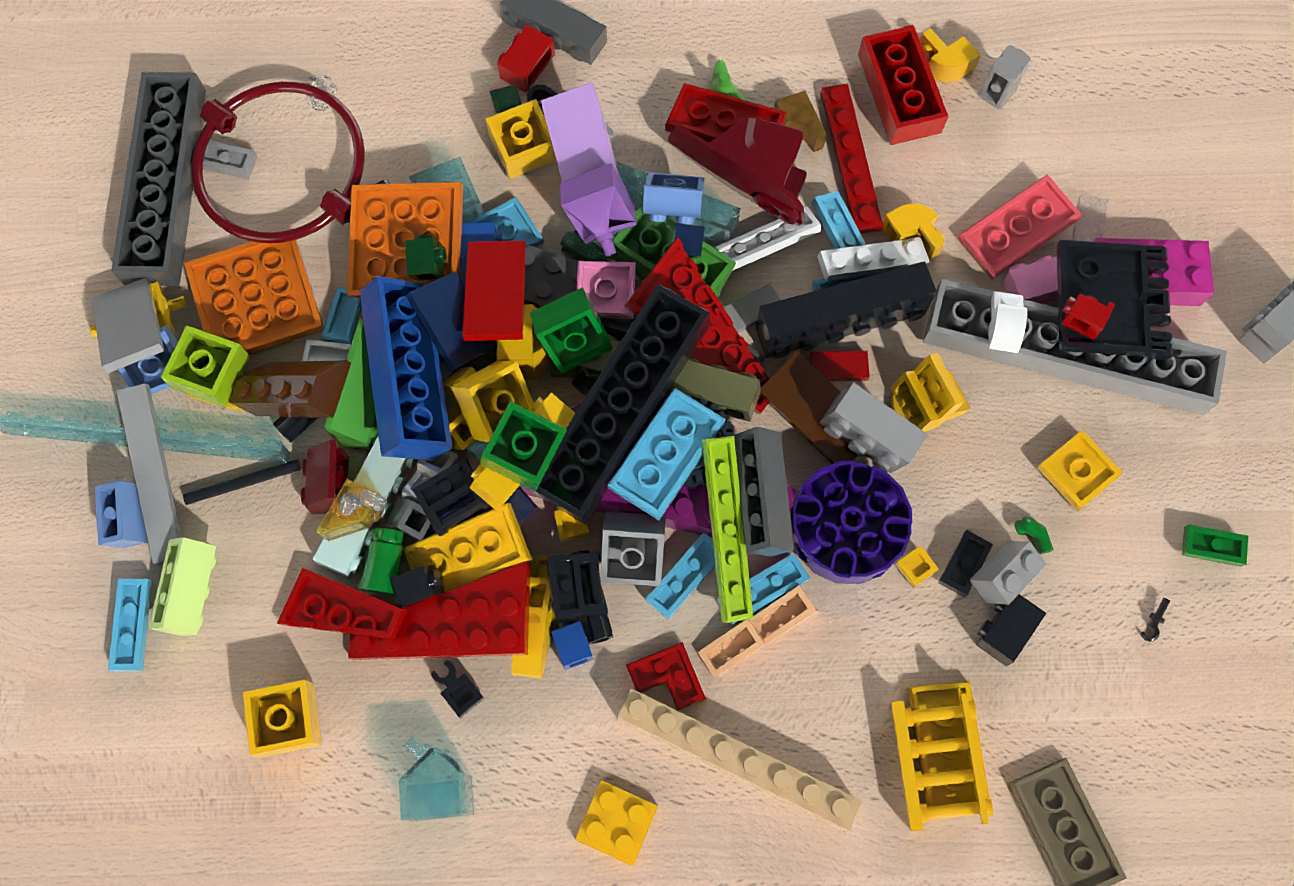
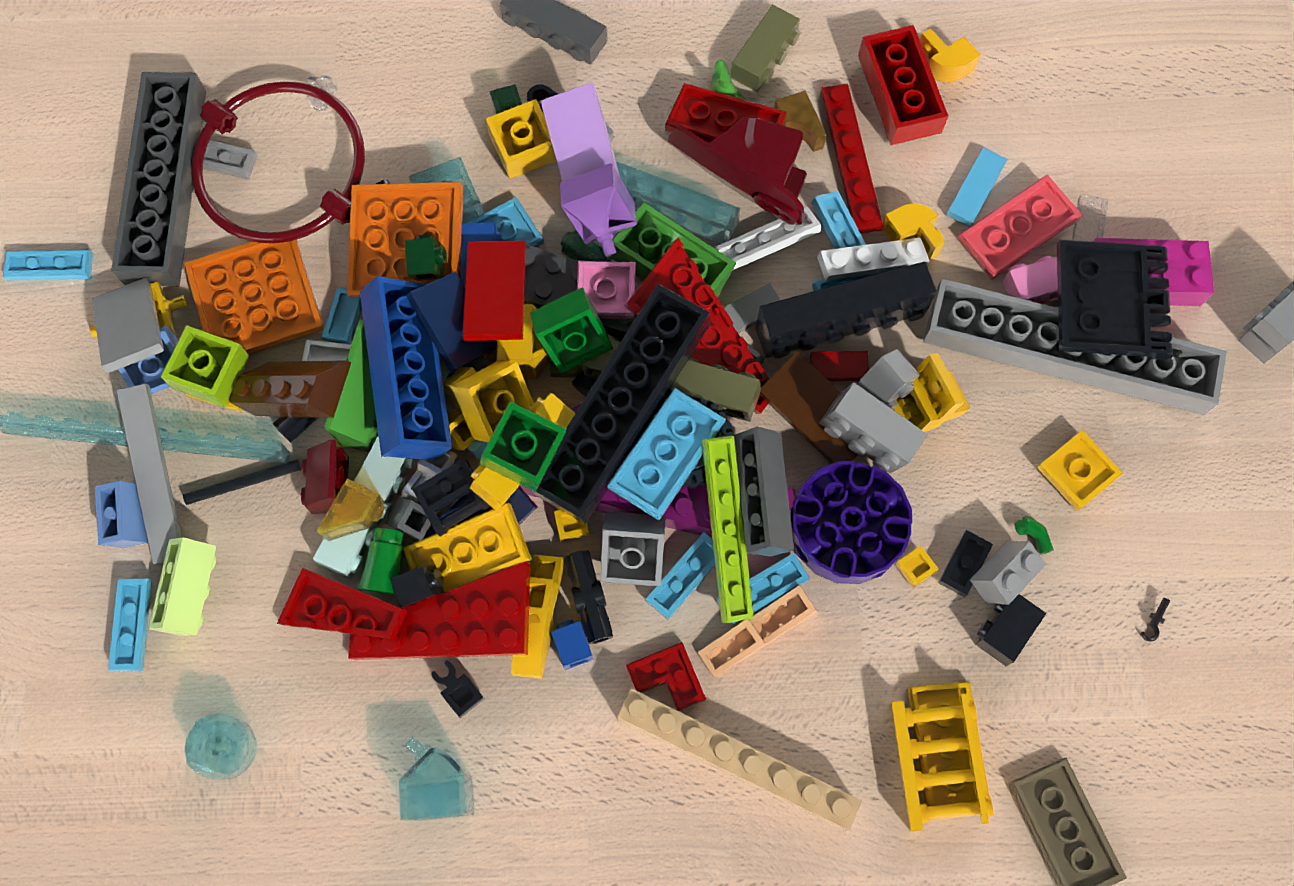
(48, 265): none -> medium azure tile
(204, 740): none -> clear light blue brick
(282, 718): yellow brick -> none
(361, 497): clear arm -> none
(526, 58): red piece -> none
(567, 589): black plate -> none
(616, 823): yellow plate -> none
(673, 196): medium blue brick -> none
(691, 237): dark blue tile -> none
(765, 48): none -> olive brick
(890, 378): none -> light grey brick
(976, 187): none -> medium azure tile
(1004, 76): light grey brick -> none
(1007, 322): white brick -> none
(1086, 315): red brick -> none
(1215, 545): green plate -> none

